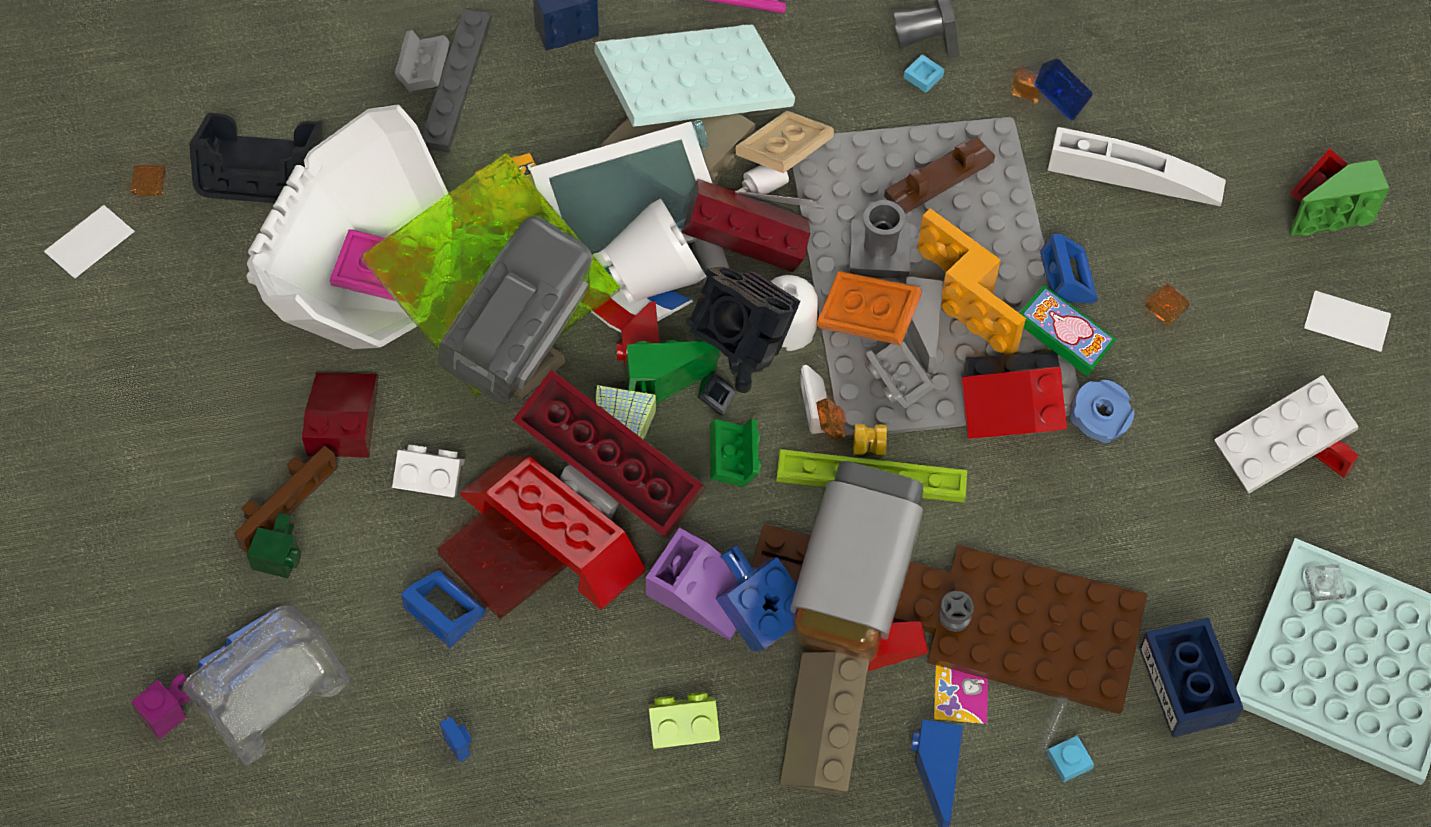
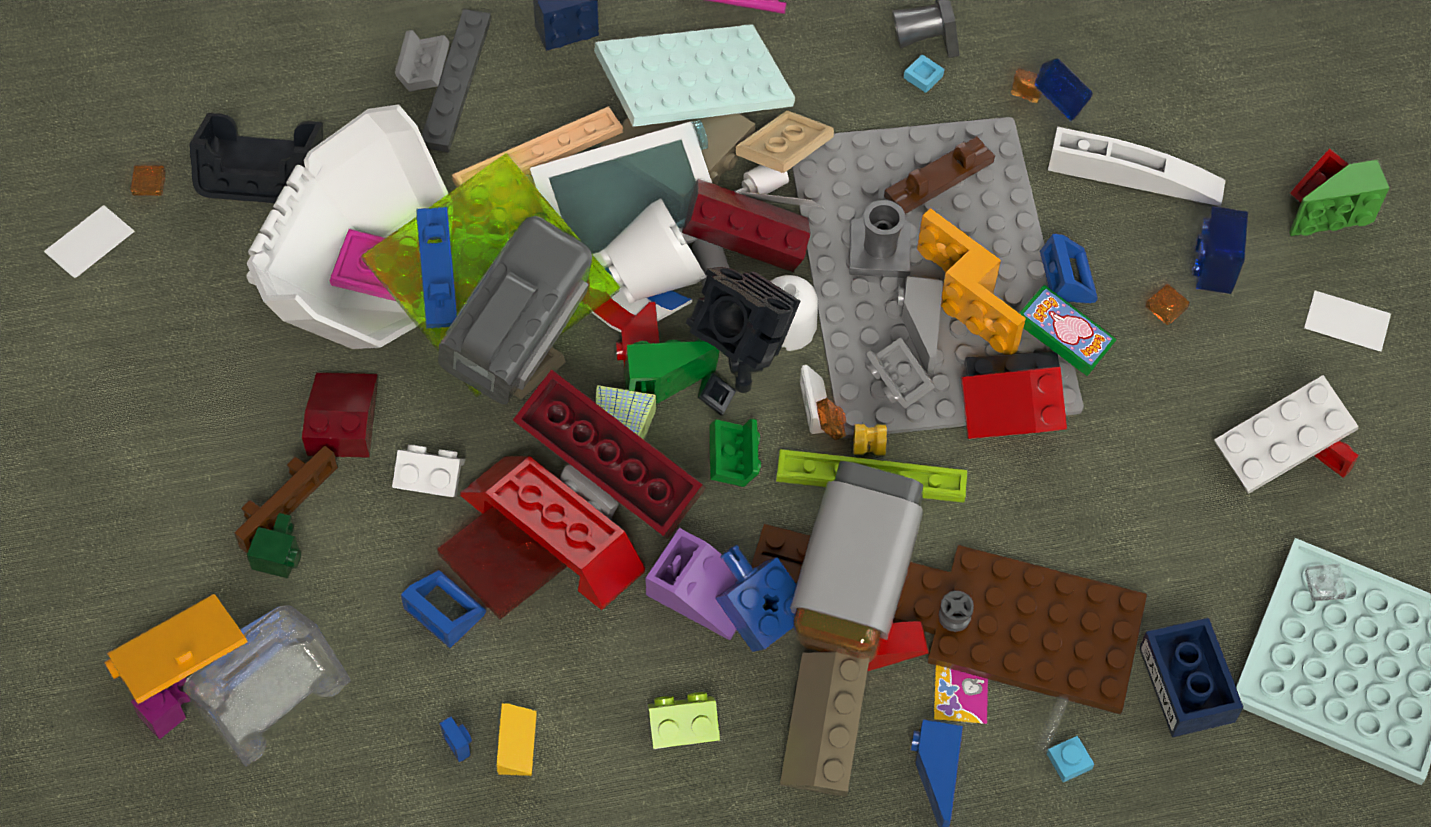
(175, 648): none -> light orange door
(436, 267): none -> blue hinge
(516, 740): none -> yellow slope
(555, 144): none -> light nougat tile
(869, 307): orange tile -> none
(1091, 422): medium blue plate -> none
(1220, 249): none -> clear blue brick

